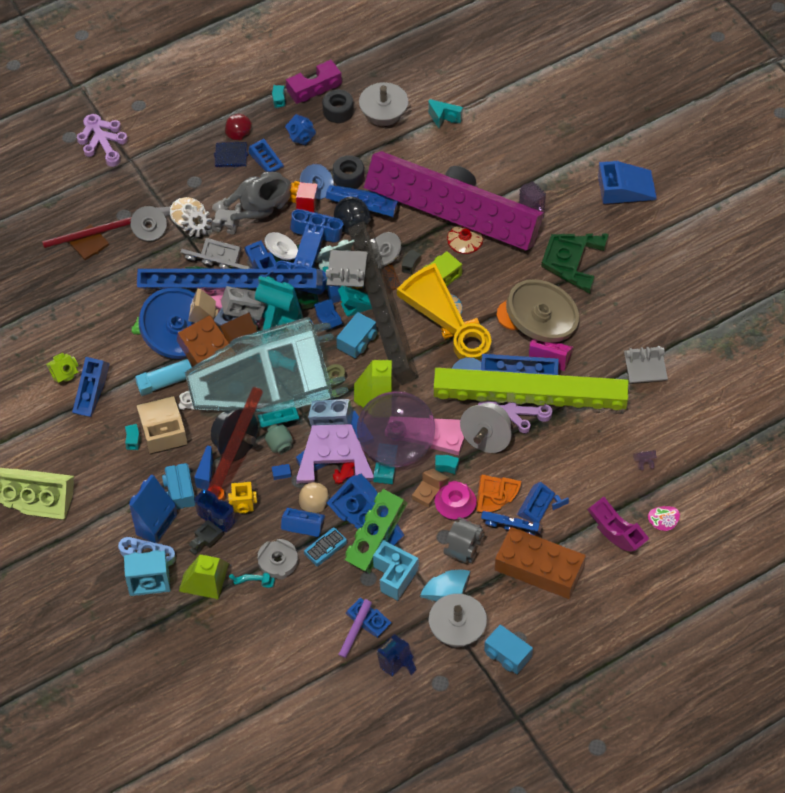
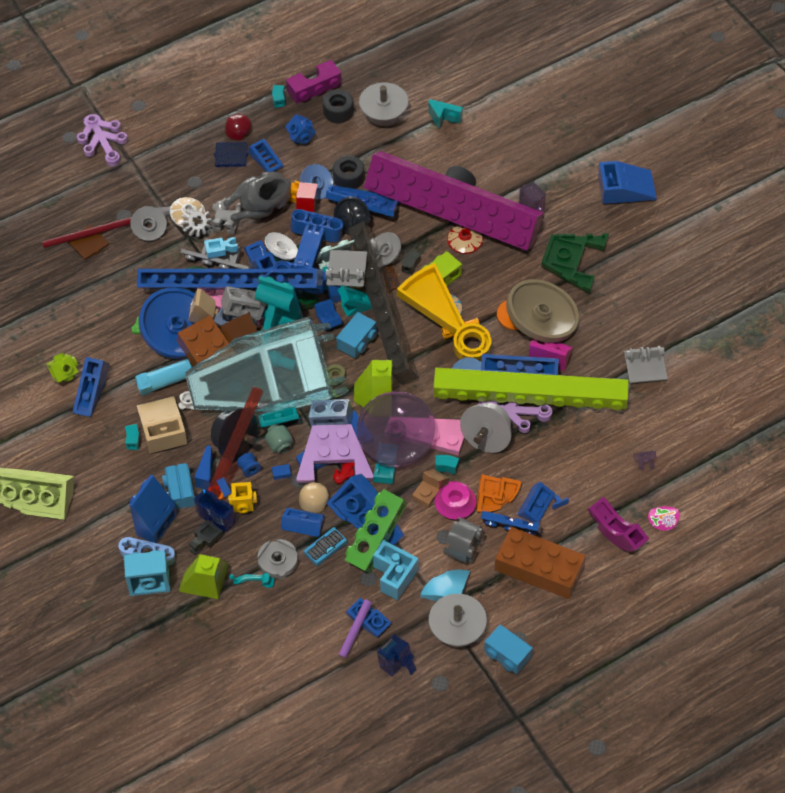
(218, 247): none -> medium azure plate
(224, 486): none -> blue piece
(248, 464): none -> blue wheel

